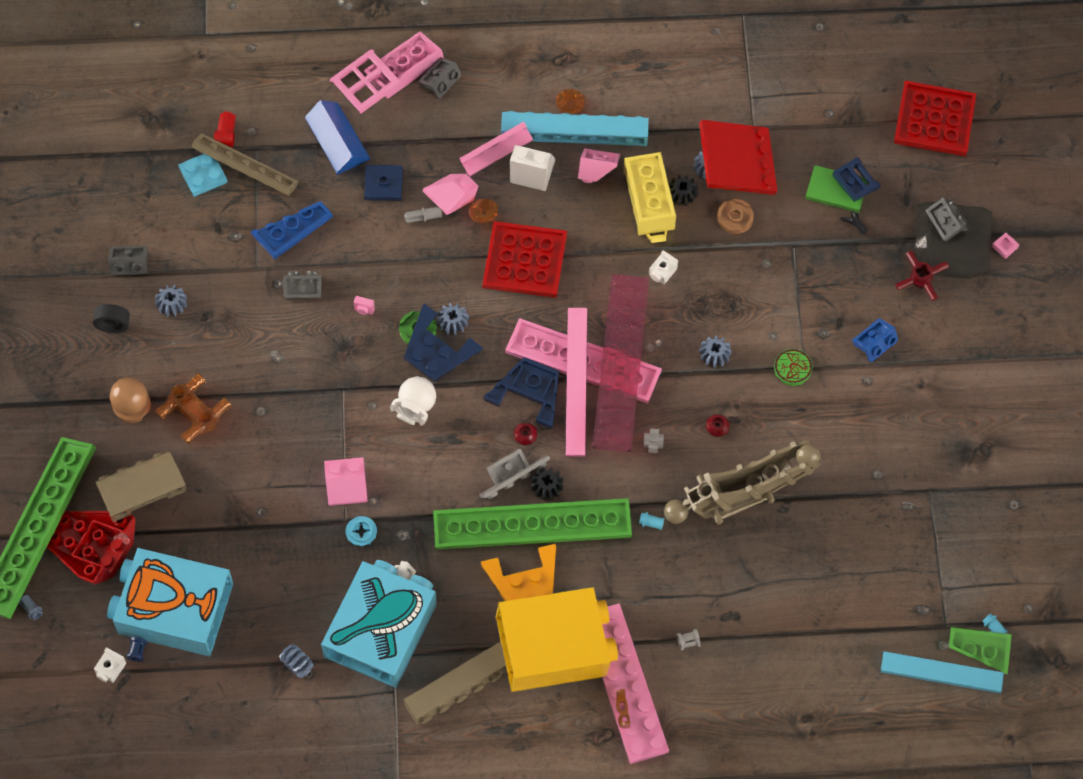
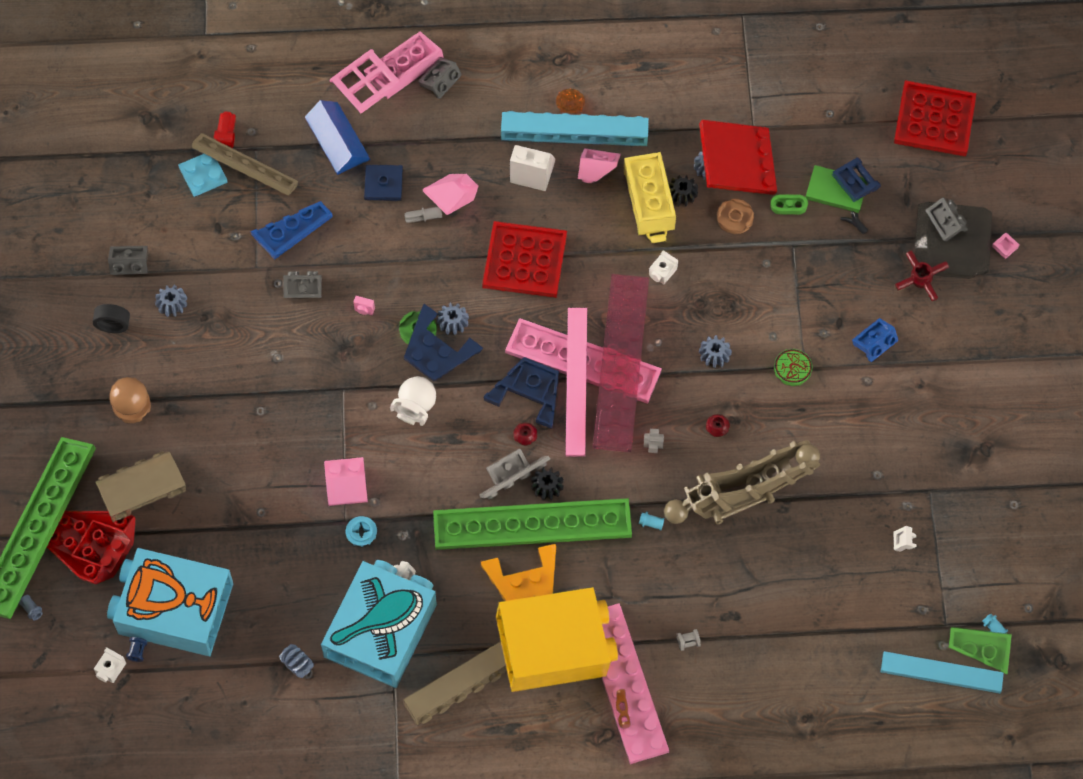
(193, 408): clear orange piece -> none
(488, 205): clear orange gear -> none
(496, 149): bright pink fence -> none
(788, 204): none -> bright green plate
(903, 539): none -> white tile

